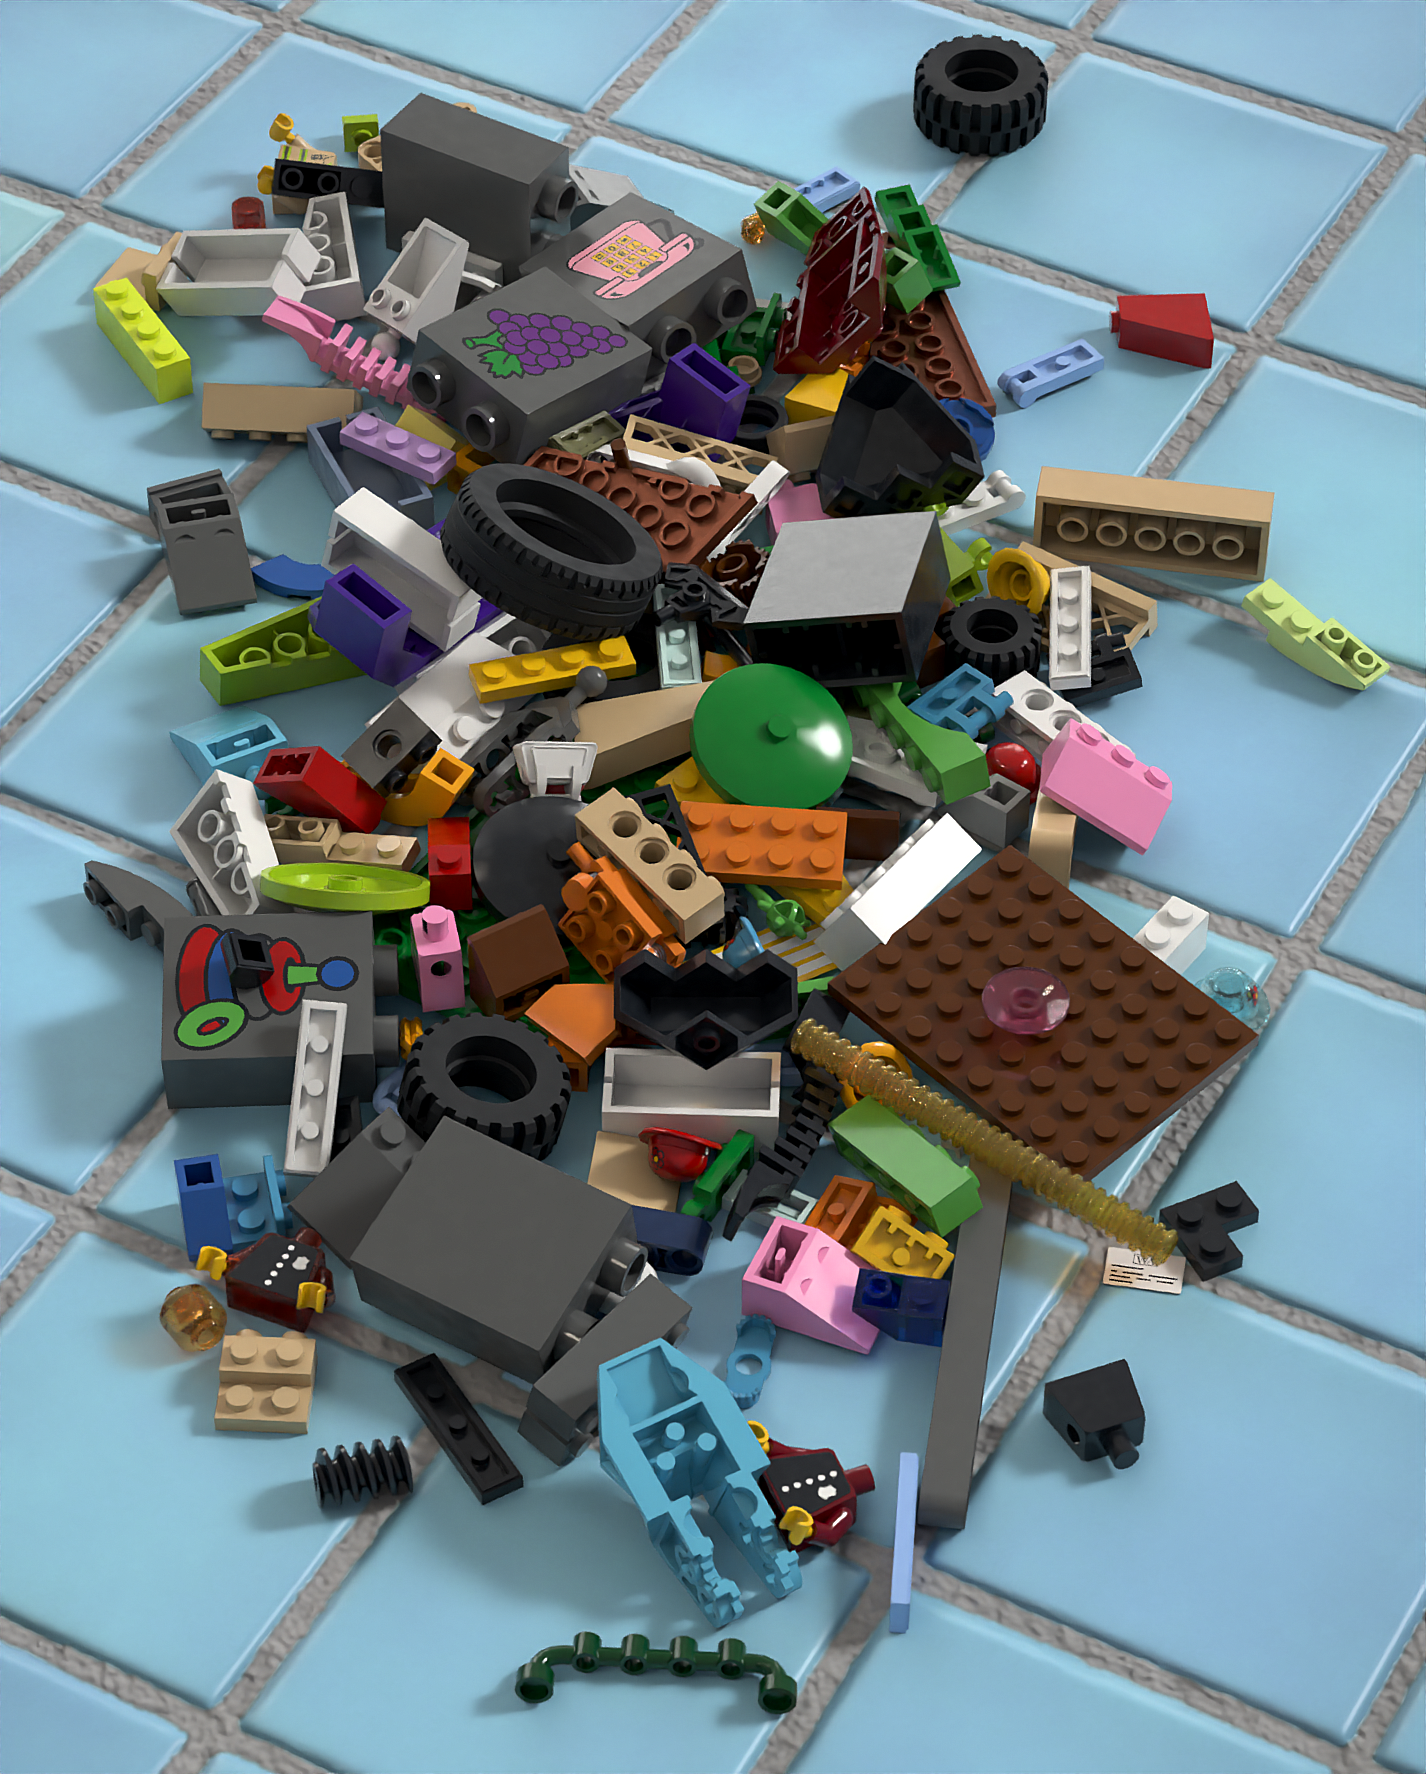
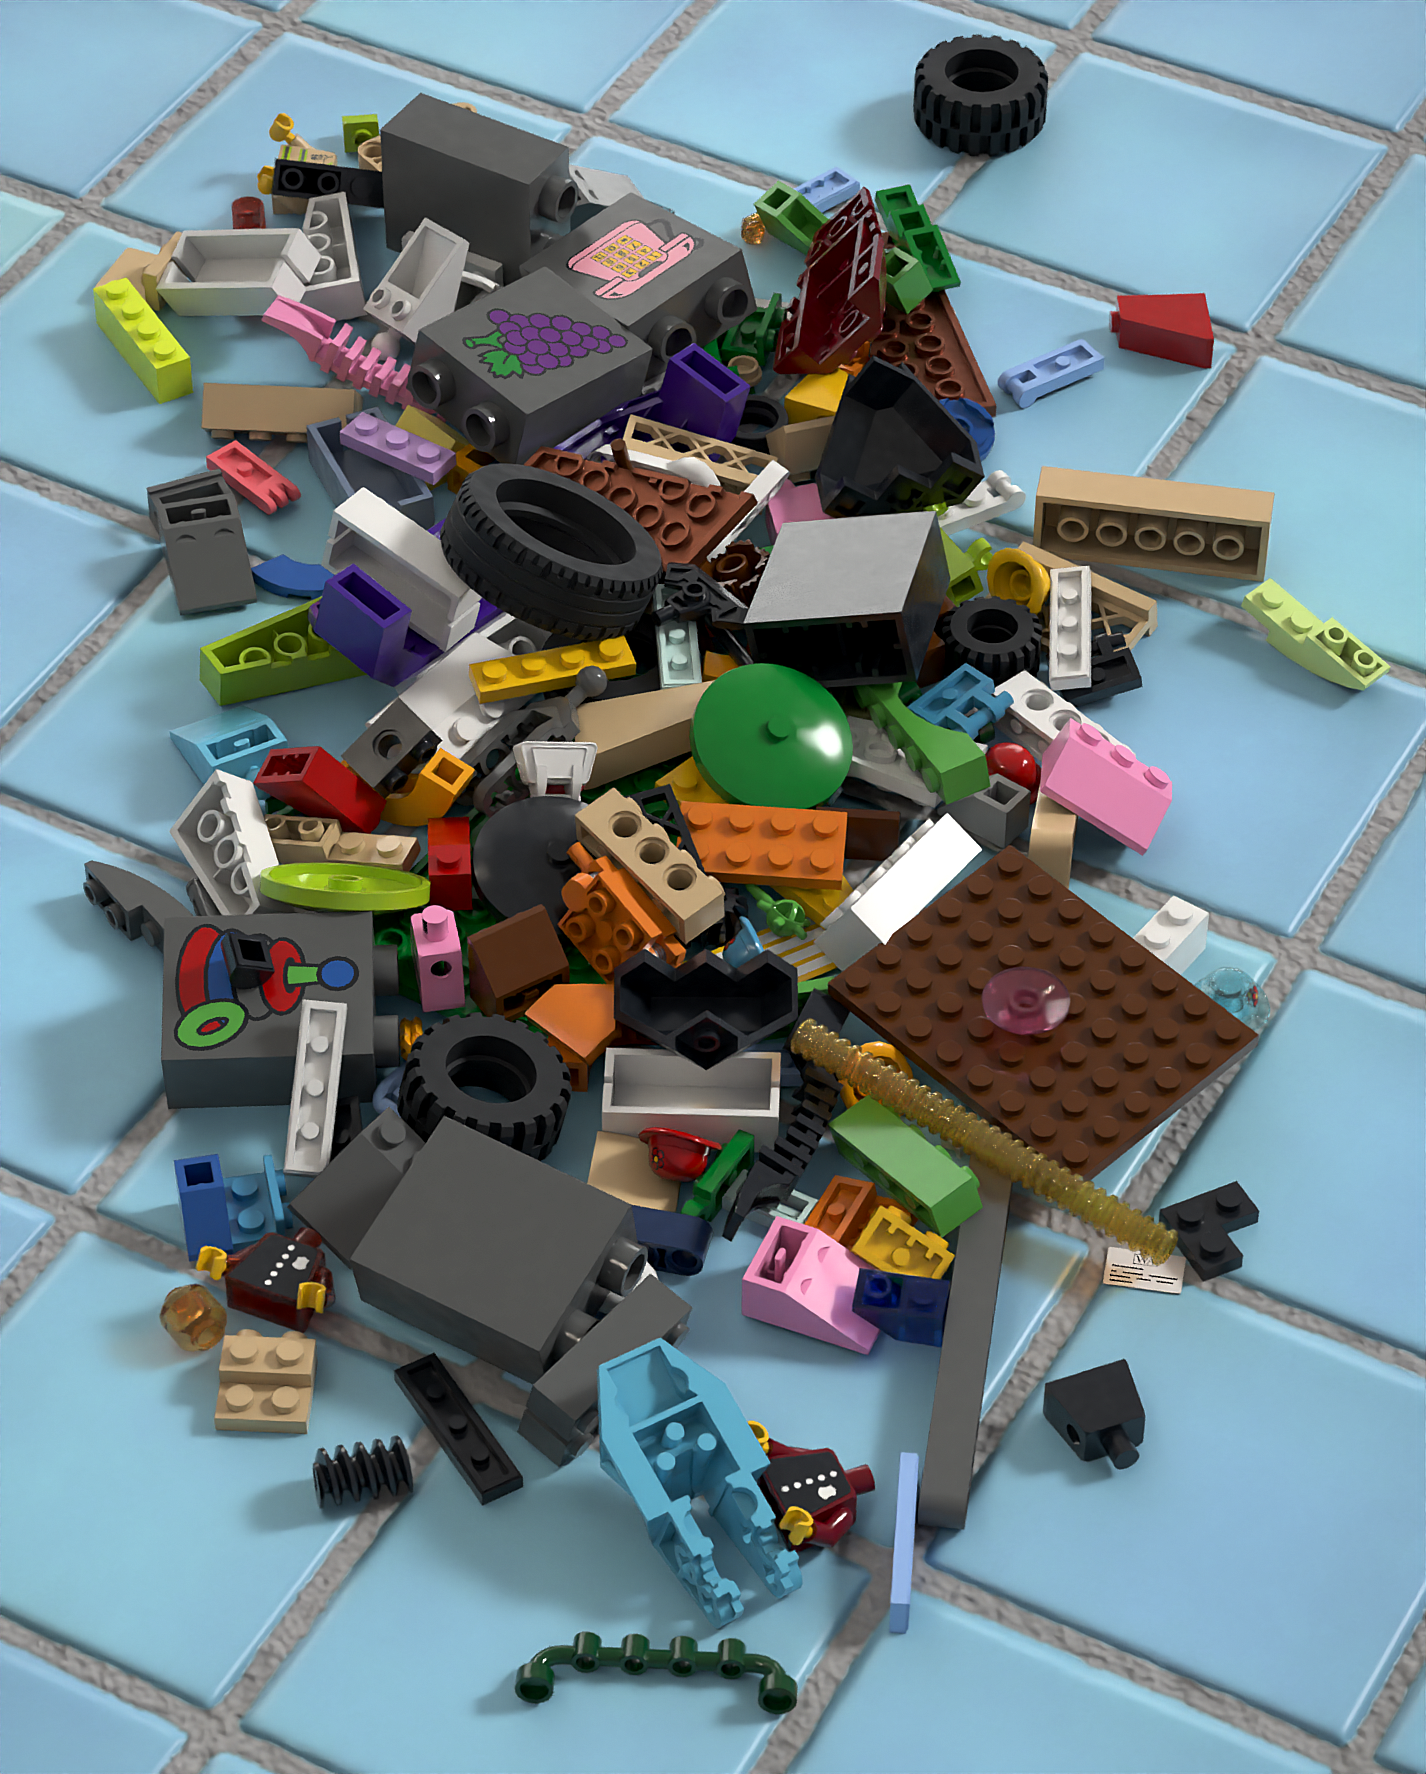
(253, 477): none -> coral hinge
(588, 435): olive plate -> none
(755, 1342): dark azure piece -> none

